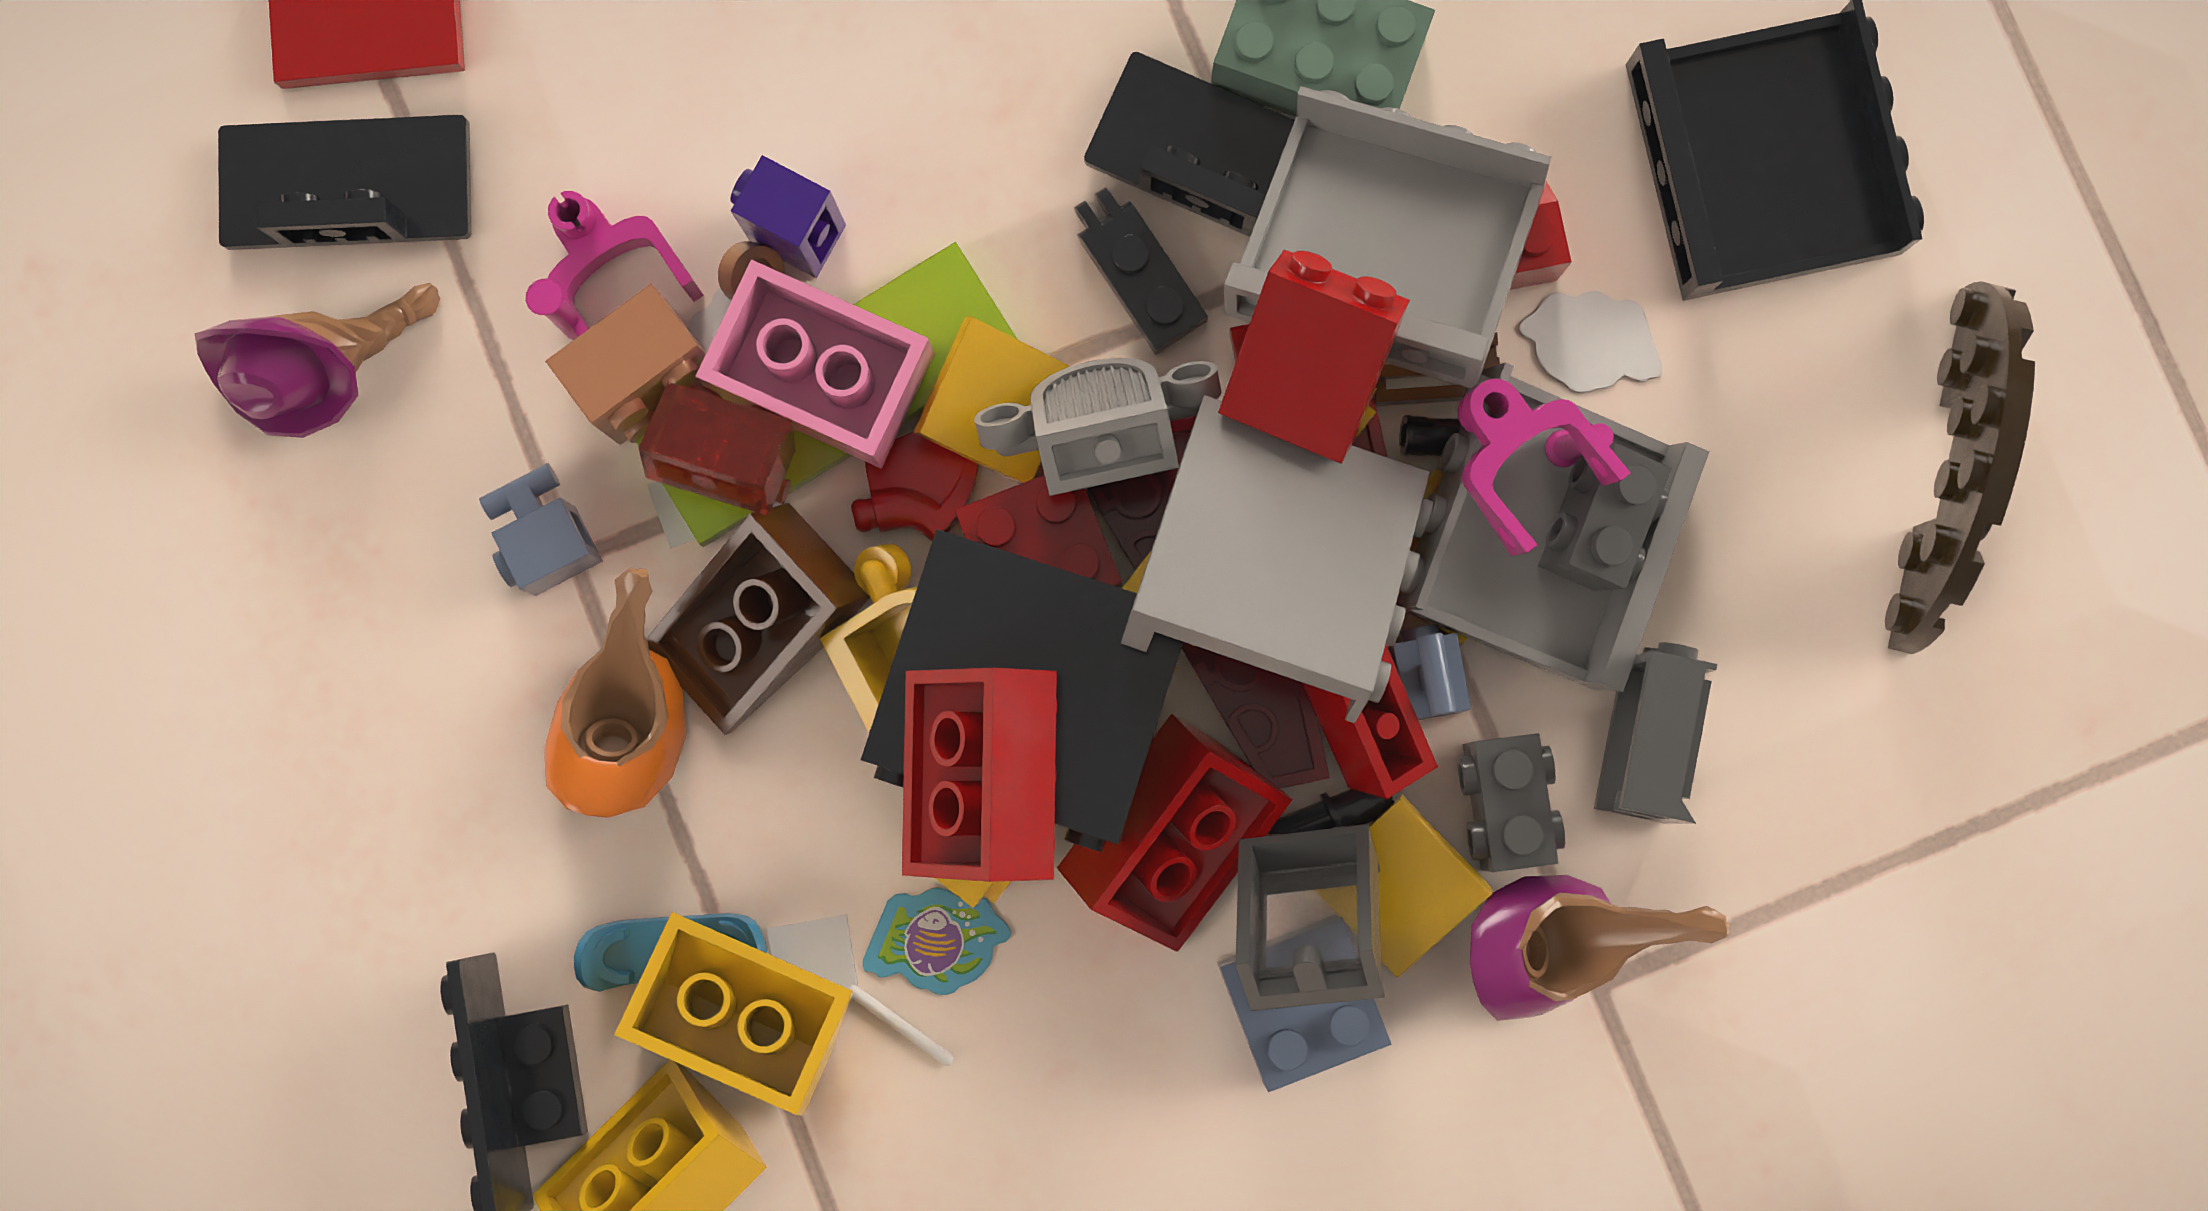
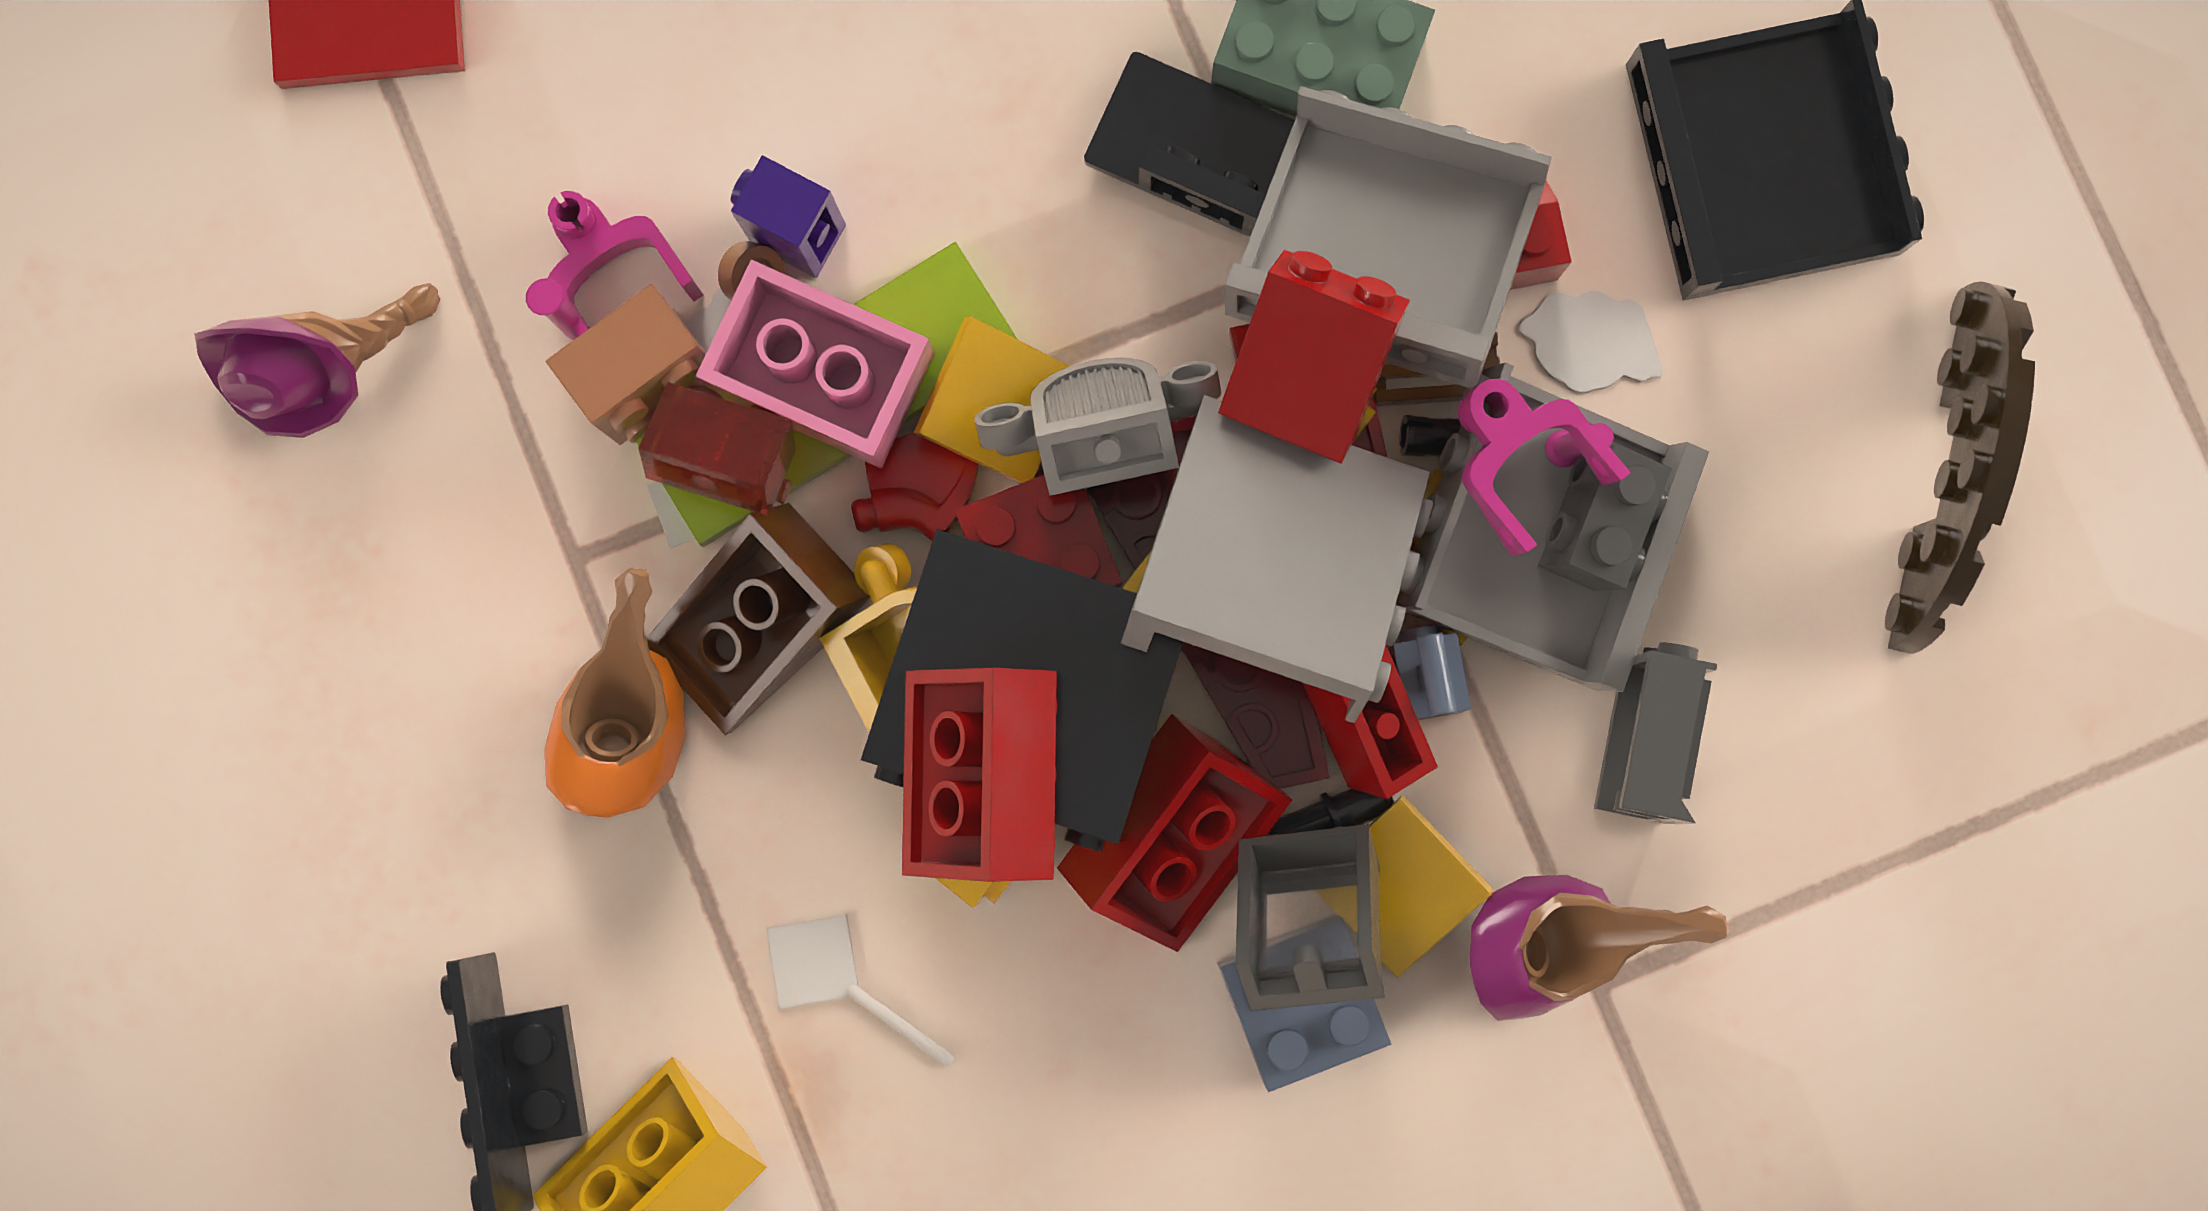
(344, 182): black bracket -> none
(545, 541): sand blue brick -> none
(621, 949): dark azure piece -> none
(735, 1014): yellow slope -> none
(934, 940): sticker -> none
(1139, 272): black hinge -> none
(1511, 803): dark grey brick -> none

